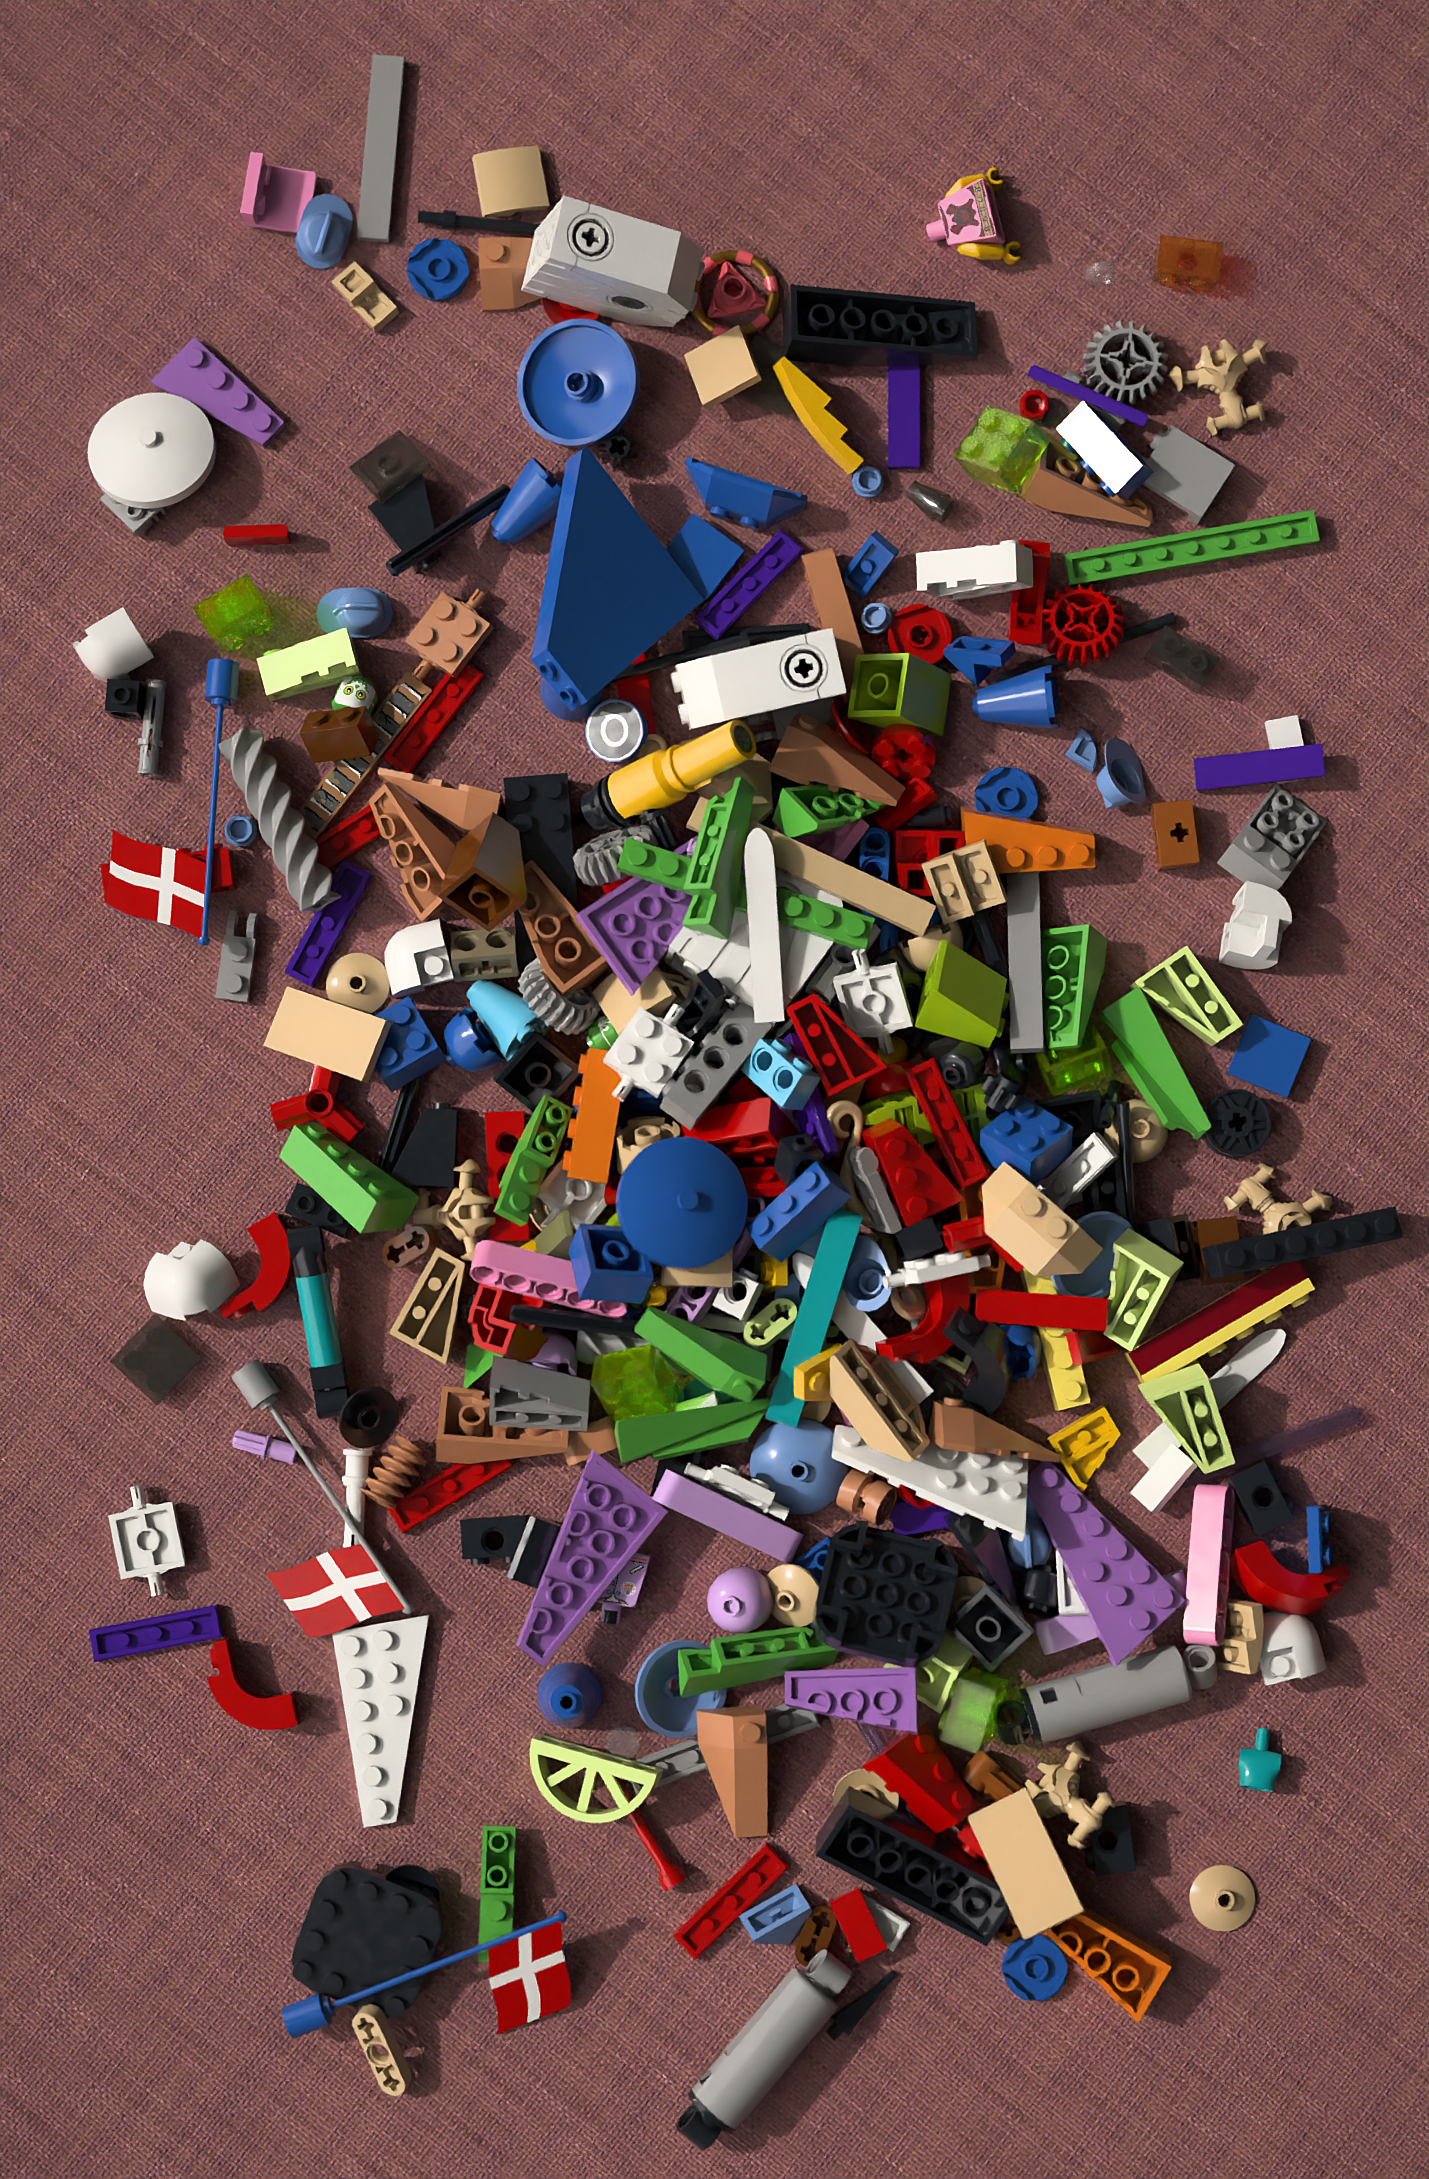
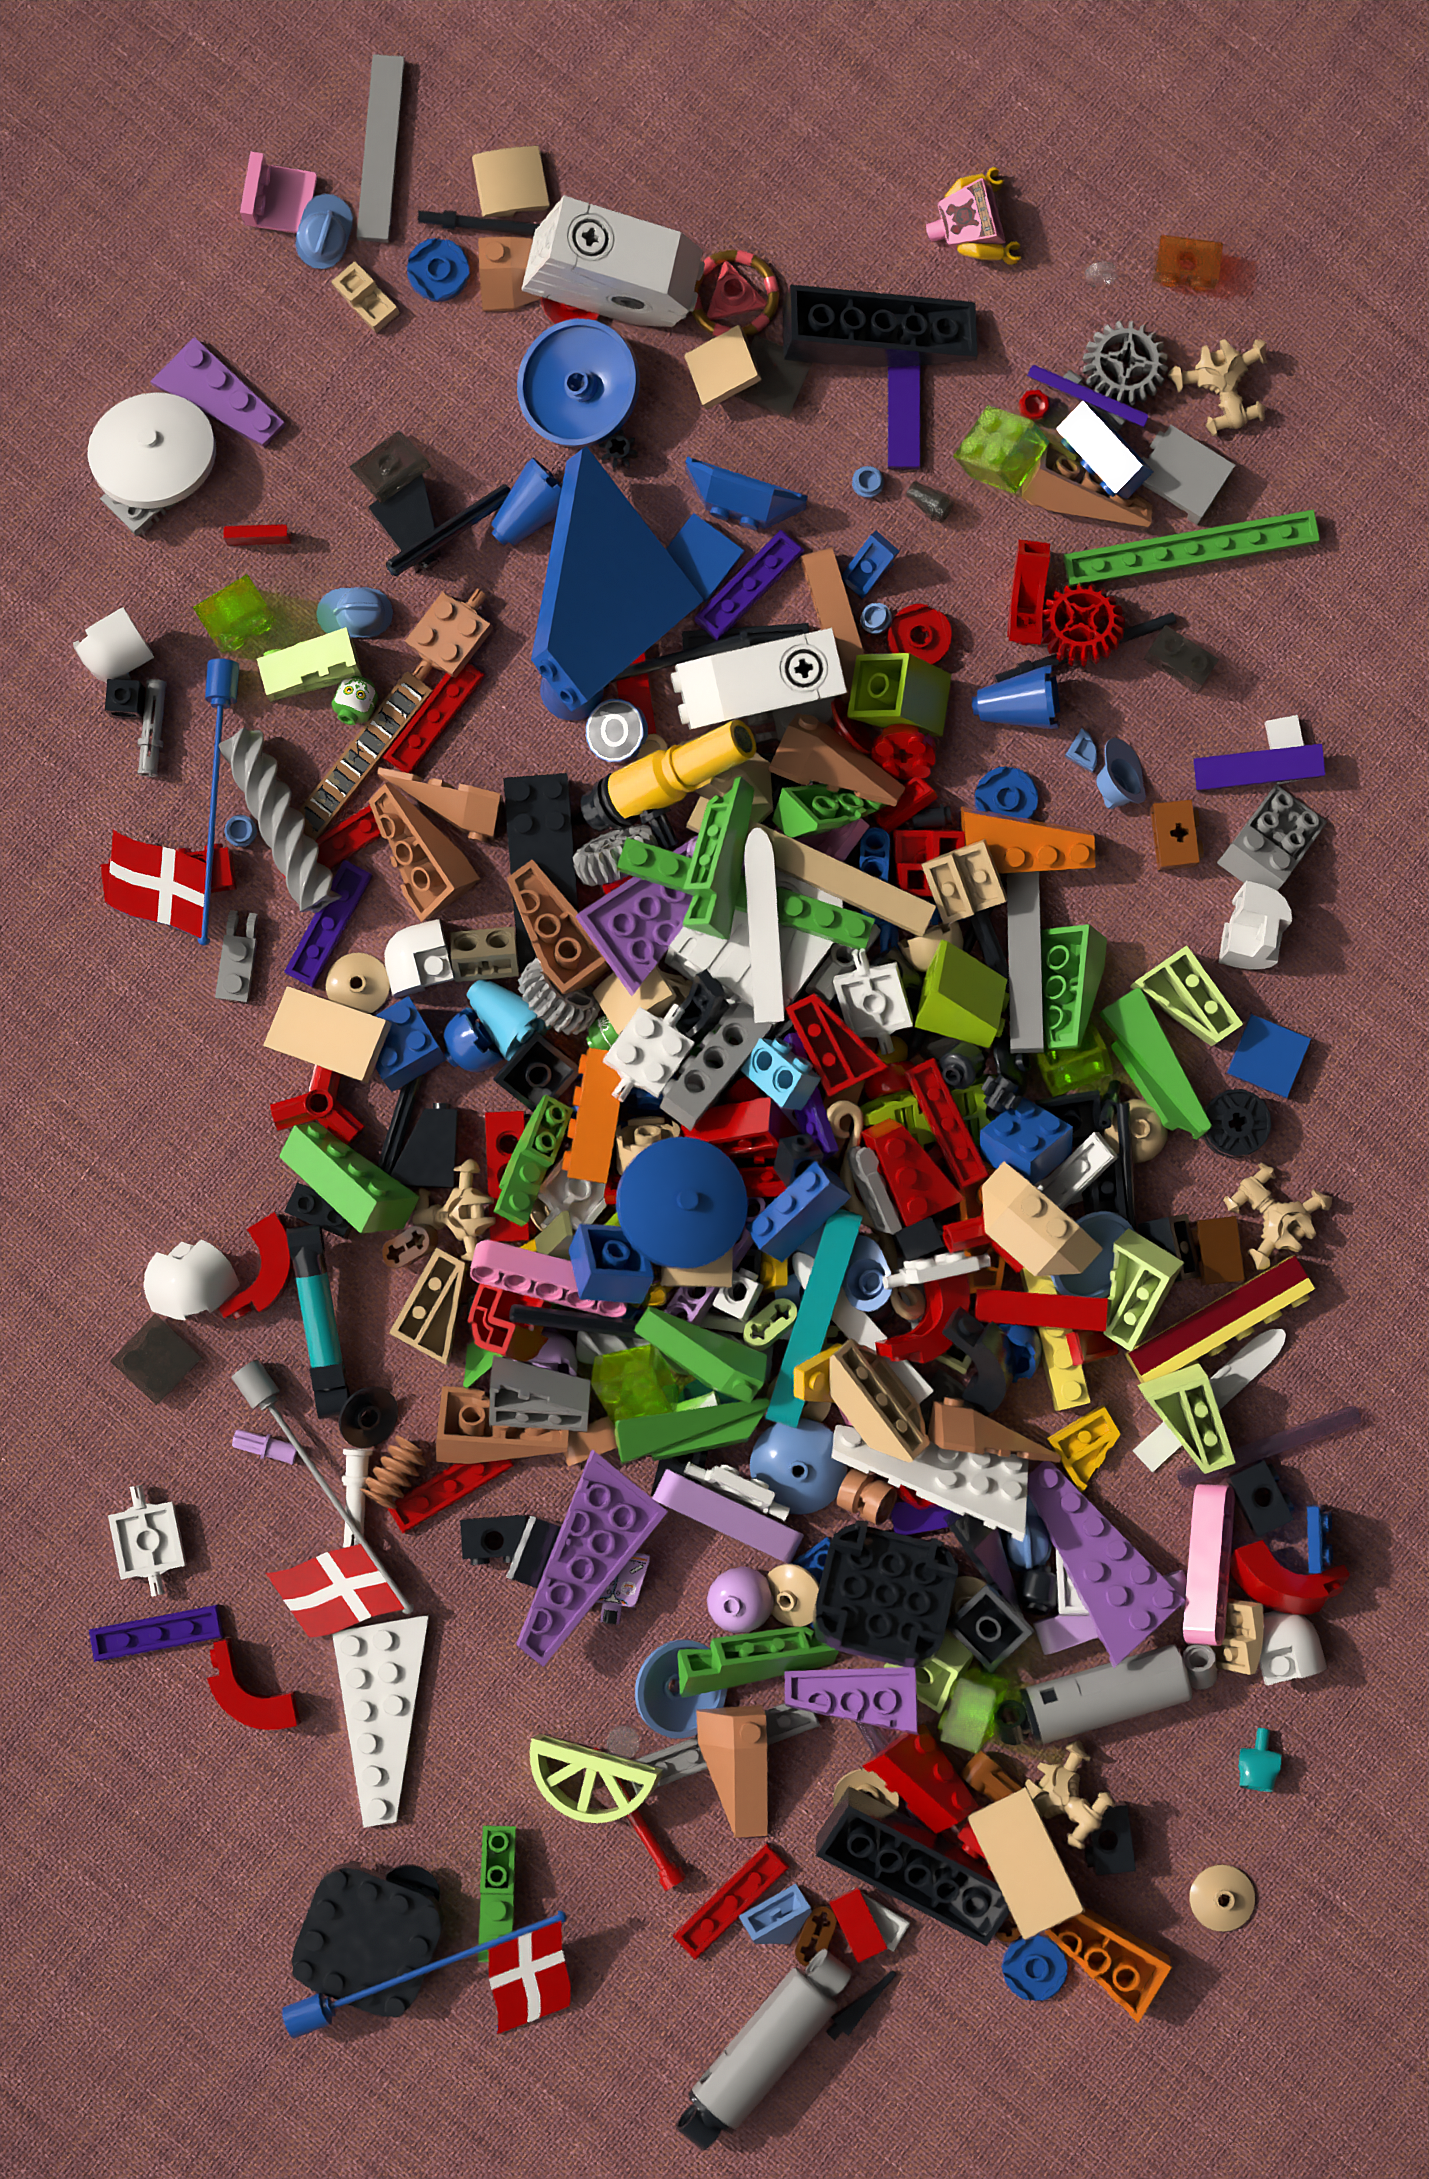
(339, 734): reddish brown brick -> none
(380, 2063): tan beam -> none
(486, 873): reddish brown slope -> none
(572, 1681): blue cone -> none
(809, 405): yellow slope -> none
(975, 571): white wedge -> none
(978, 655): blue slope -> none
(1164, 1479): white tile -> none
(1302, 1242): black arch -> none

